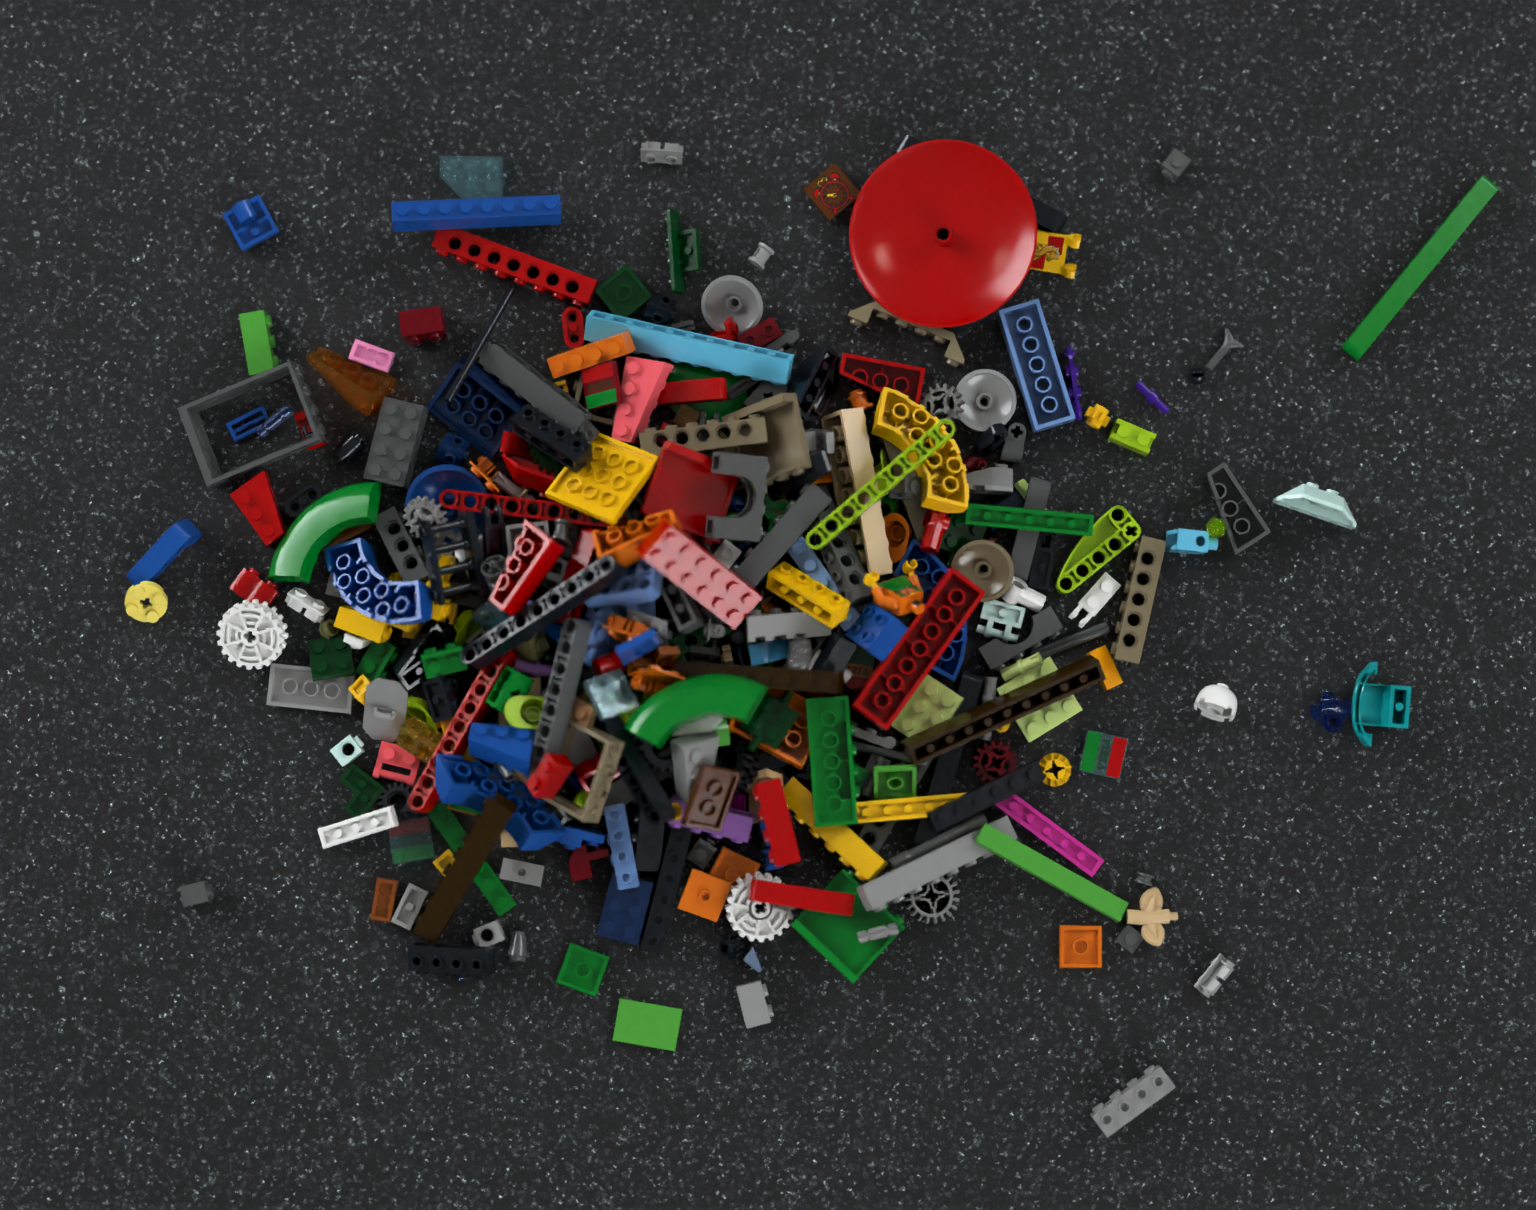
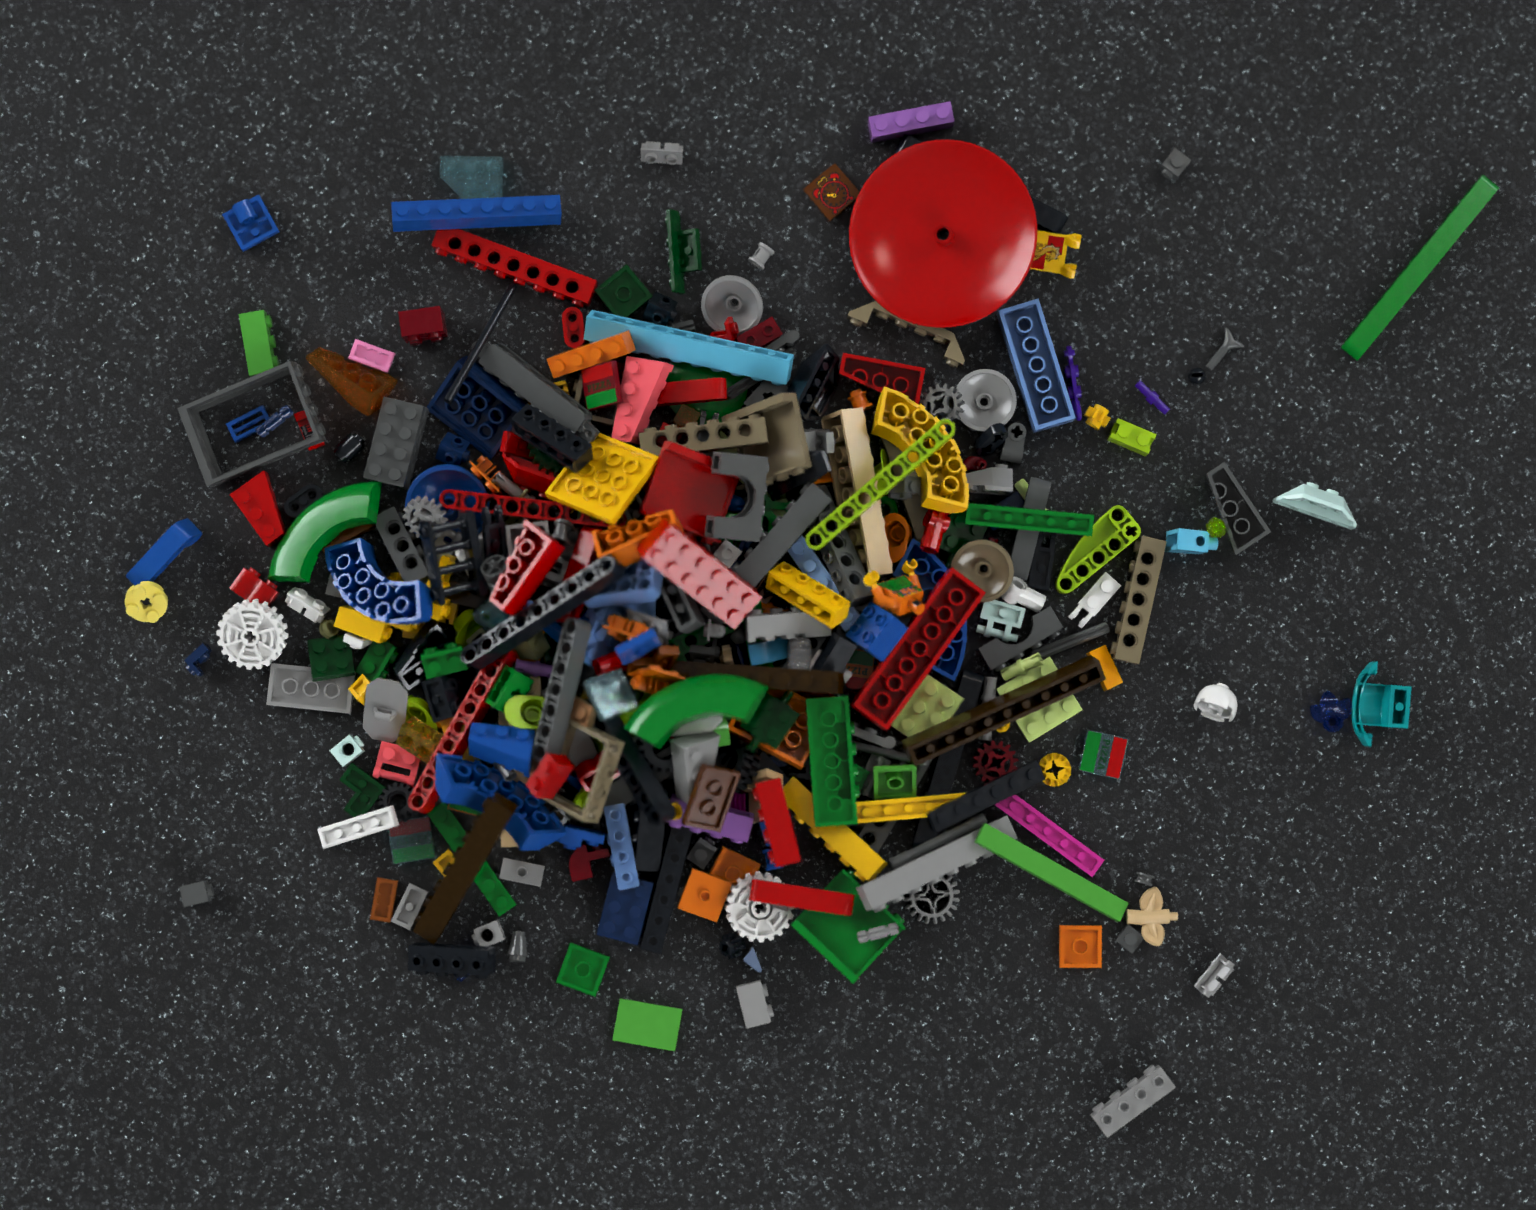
(200, 655): none -> dark blue bracket
(911, 121): none -> medium lavender brick

